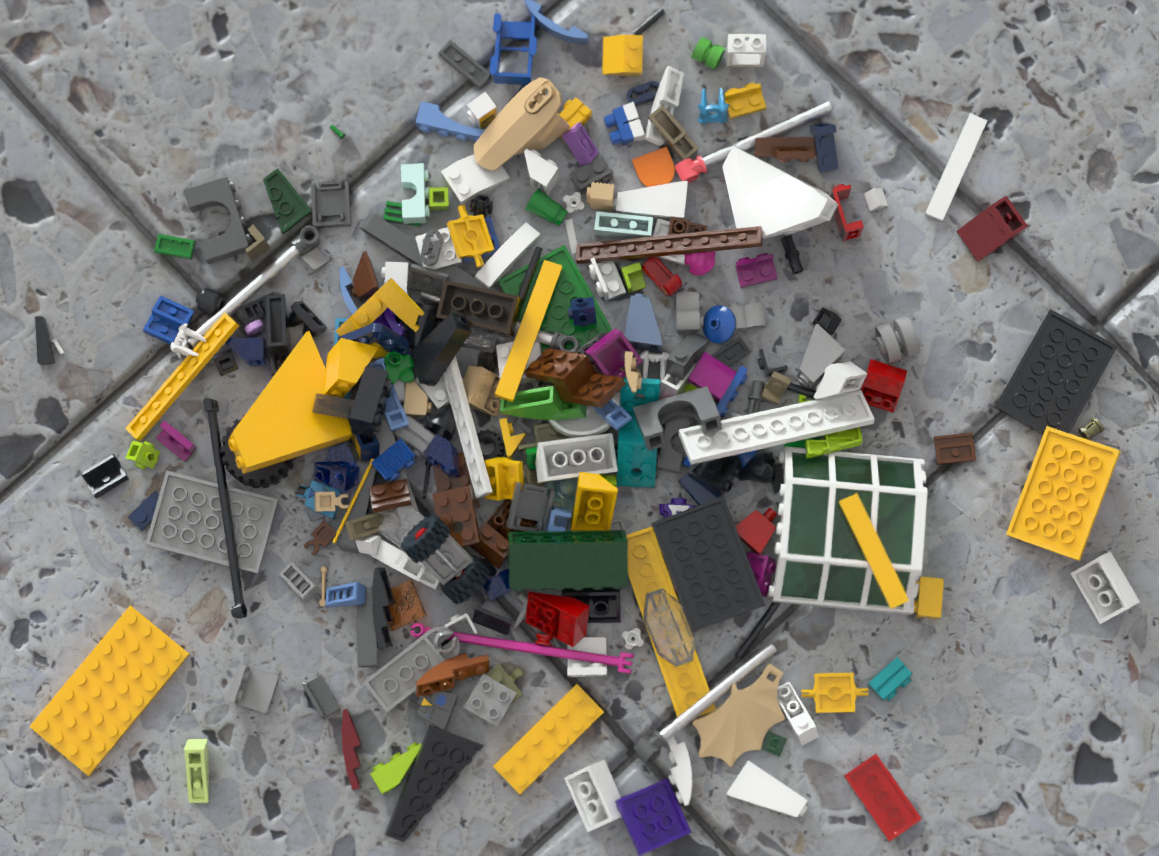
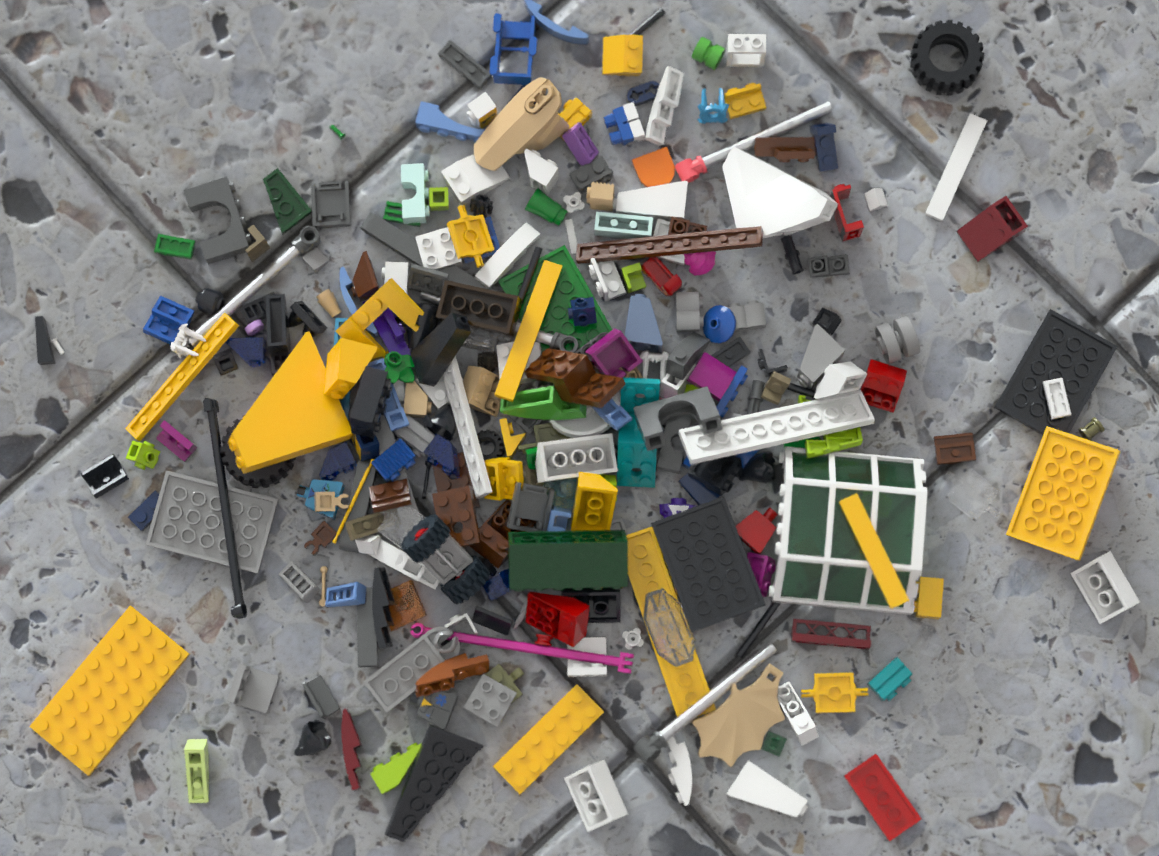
(313, 739): none -> black hat
(329, 302): none -> tan cone
(332, 406): clear smoke brick -> none
(336, 474): clear blue slope -> none
(380, 334): dark blue beam -> none
(436, 248): dark grey beam -> none
(632, 377): tan slope -> none
(653, 816): dark purple plate -> none
(673, 133): dark tan slope -> none
(755, 270): magenta bracket -> none
(829, 266): none -> dark grey slope
(831, 640): none -> dark red fence
(953, 35): none -> black tyre
(1056, 398): none -> white plate

